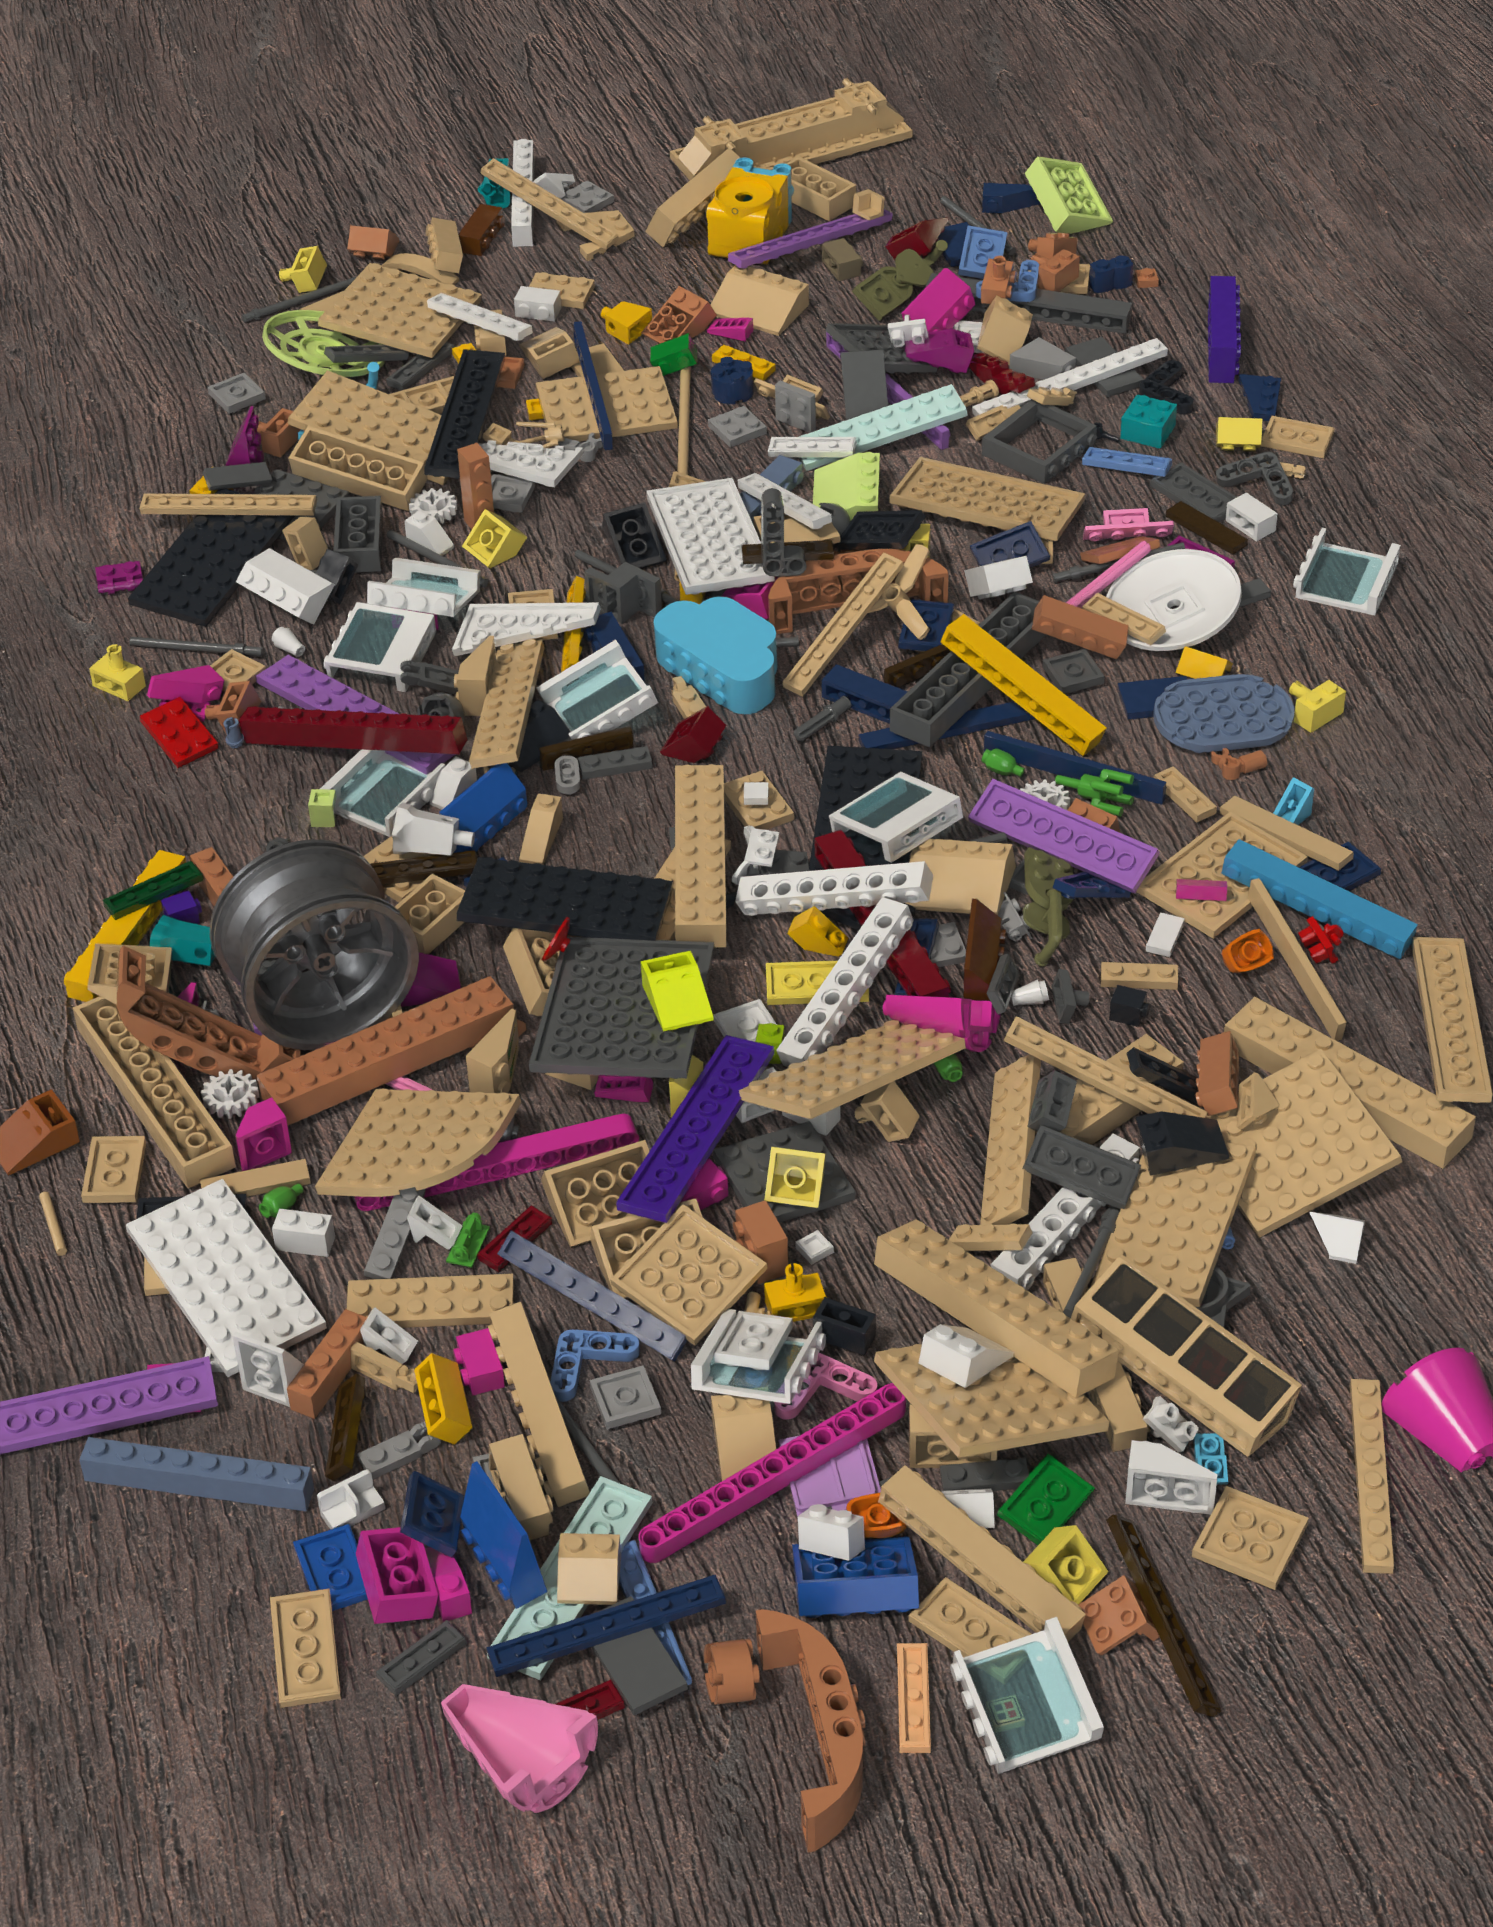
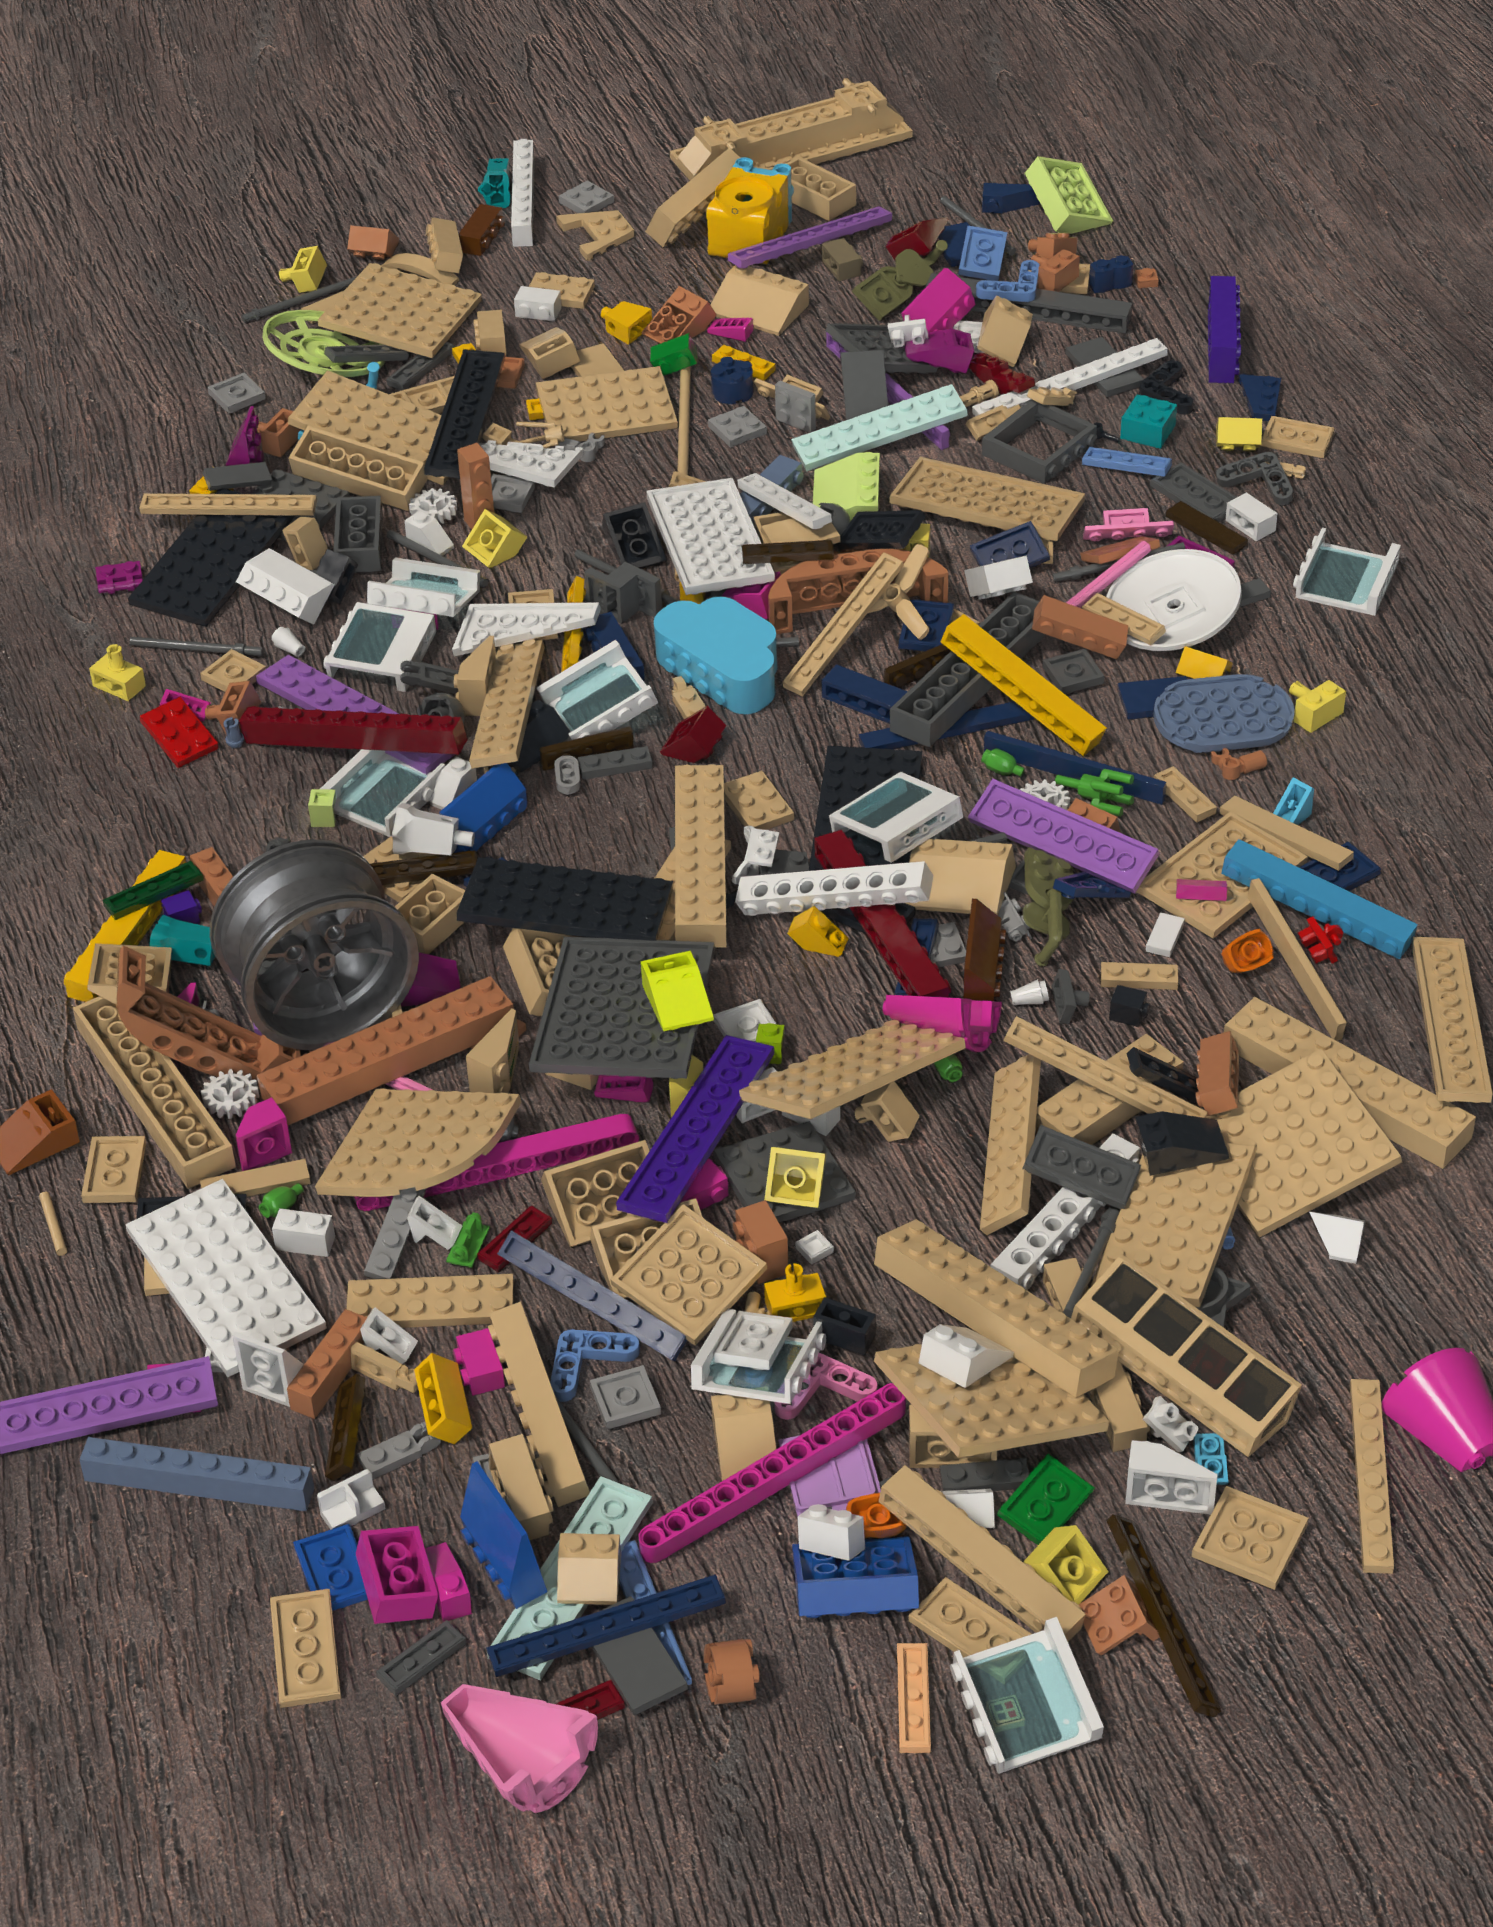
(192, 685): dark pink slope -> none
(432, 1513): dark blue tile -> none
(480, 316): white plate -> none
(541, 828): tan slope -> none
(549, 204): tan tile -> none
(555, 183): white slope -> none
(559, 941): red dish -> none
(592, 385): dark blue tile -> none
(756, 793): white tile -> none
(774, 533): dark grey beam -> none
(797, 981): light yellow tile -> none
(812, 446): white tile -> none
(829, 714): dark grey axle -> none
(837, 1722): nougat slope -> none
(846, 982): white brick -> none
(868, 204): tan panel -> none
(991, 1237): tan plate -> none
(997, 279): nougat brick -> none
(1003, 983): dark grey tile -> none
(1041, 360): light grey slope -> none
(1052, 1102): dark grey brick -> none
(1254, 1100): tan slope -> none

